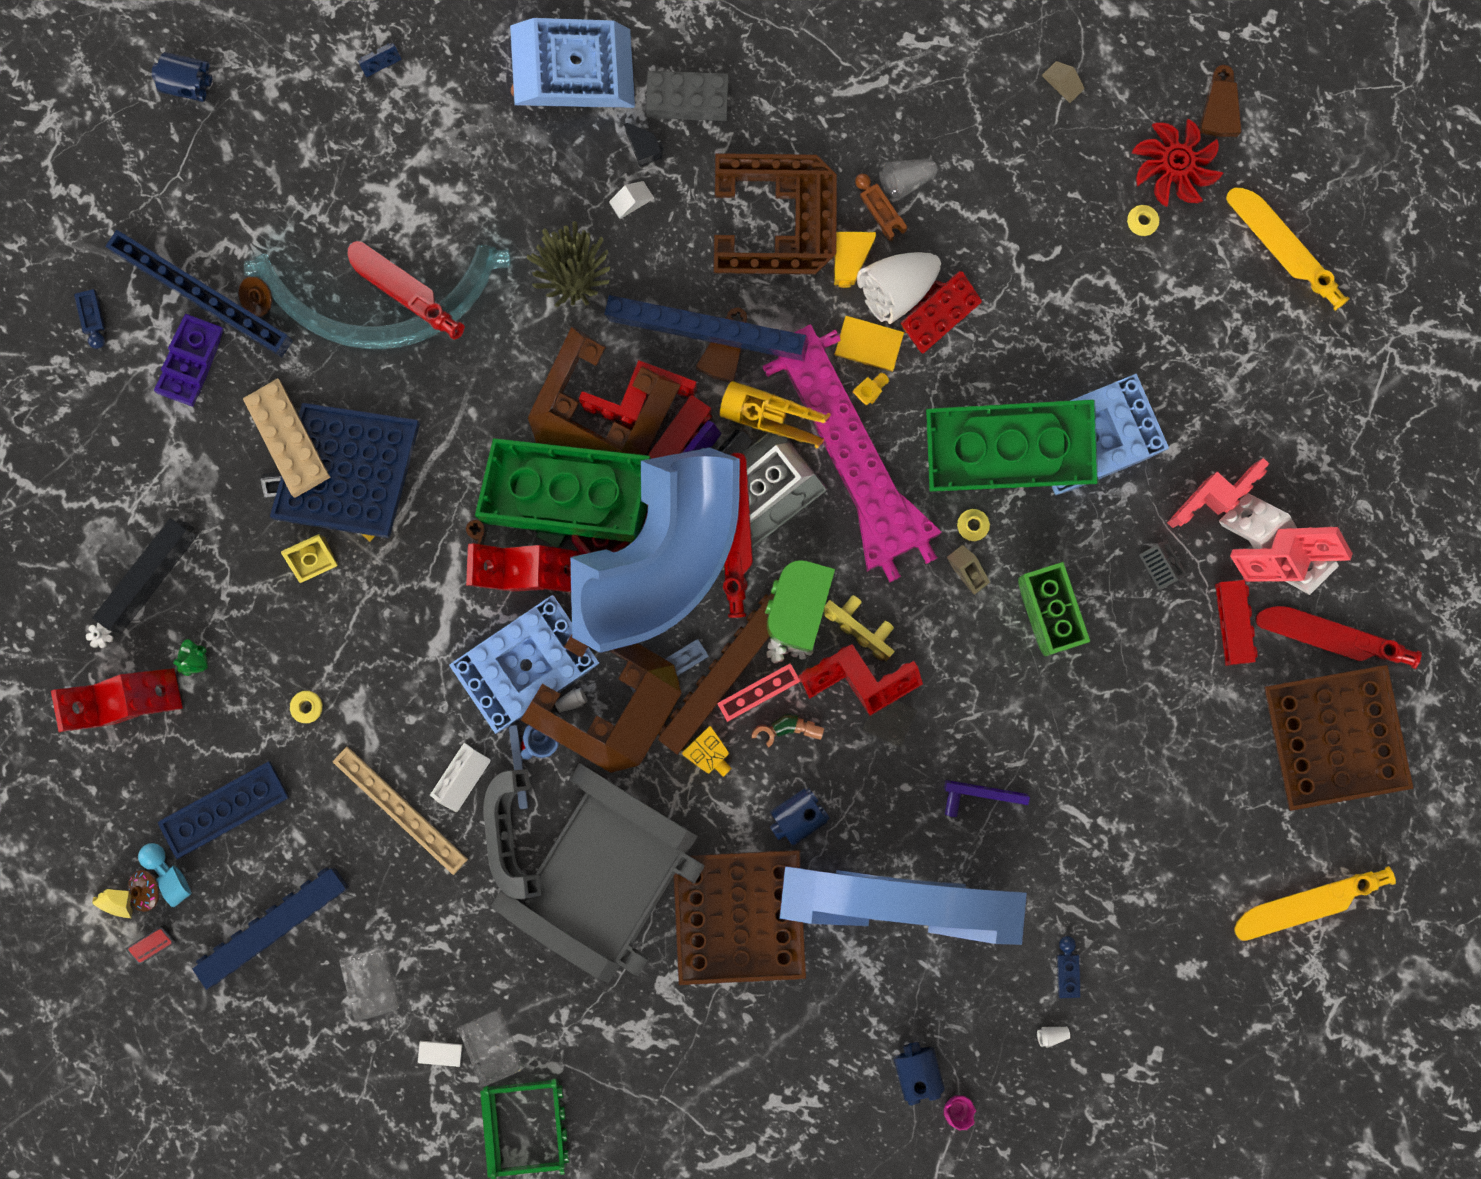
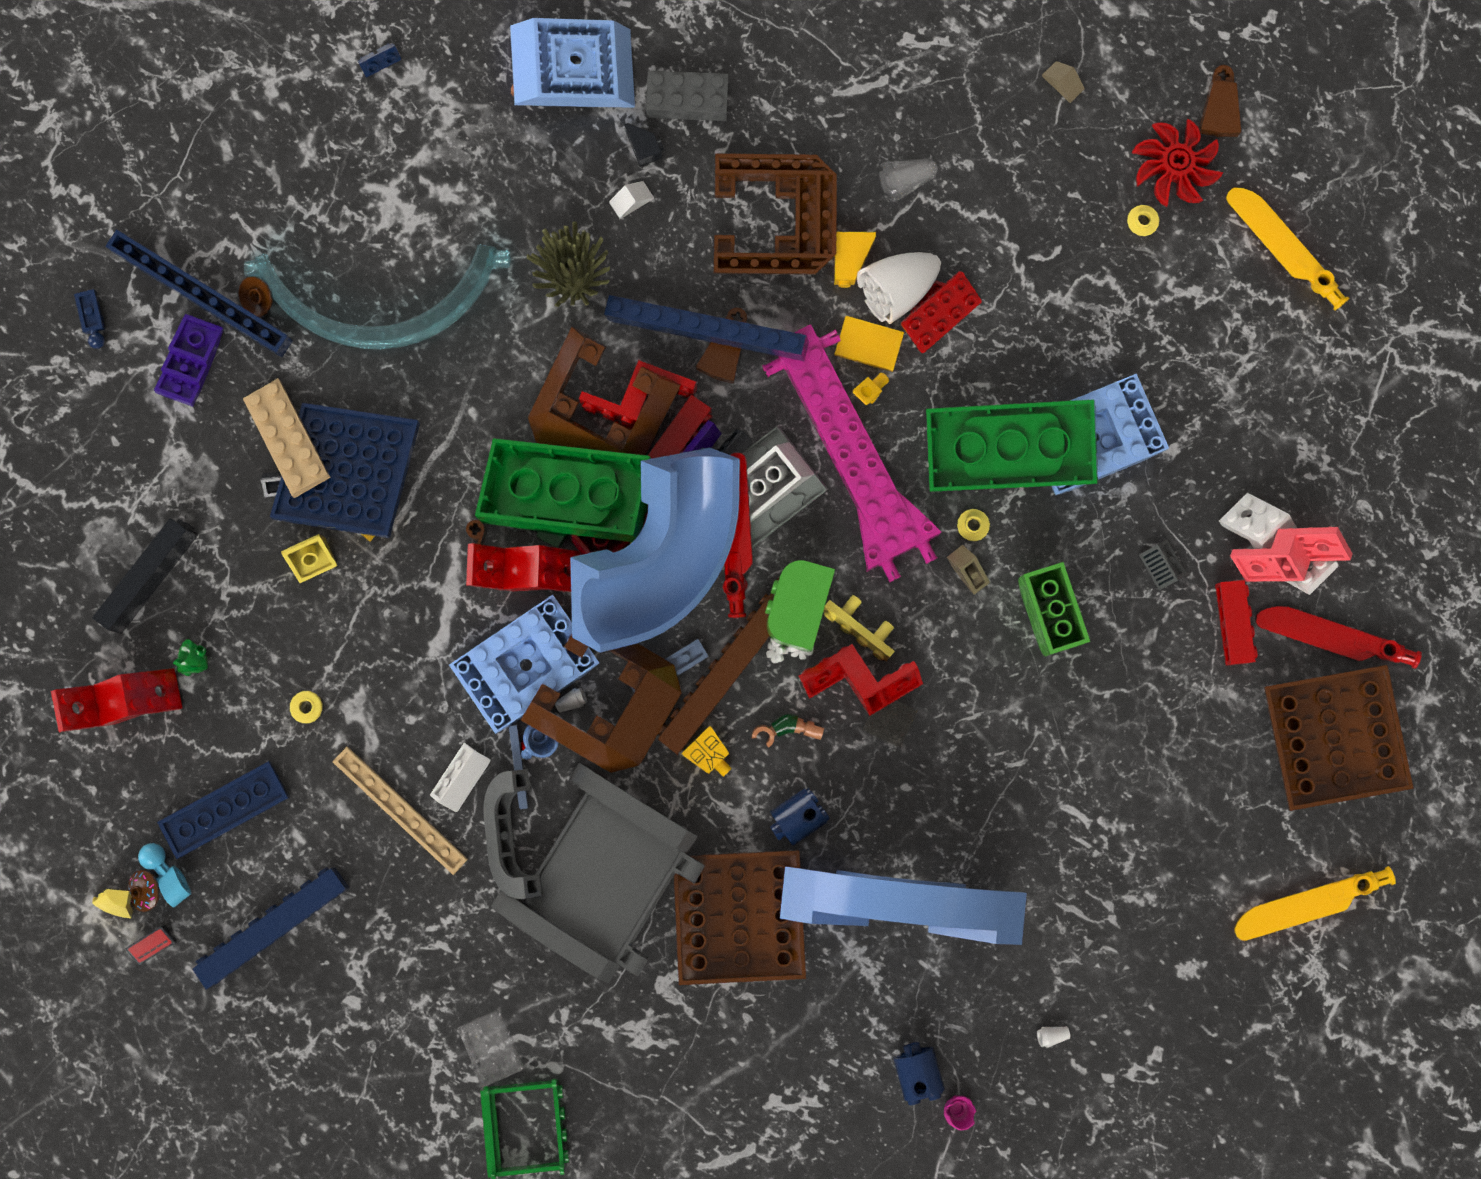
(99, 636): white plant -> none
(182, 76): dark blue cylinder -> none
(371, 980): clear piece -> none
(402, 288): piece -> none
(440, 1053): white tile -> none
(747, 404): yellow piece -> none
(758, 692): coral brick -> none
(880, 207): dark orange plate -> none
(957, 788): dark purple piece -> none
(1068, 969): dark blue plate -> none
(1219, 493): coral bracket -> none

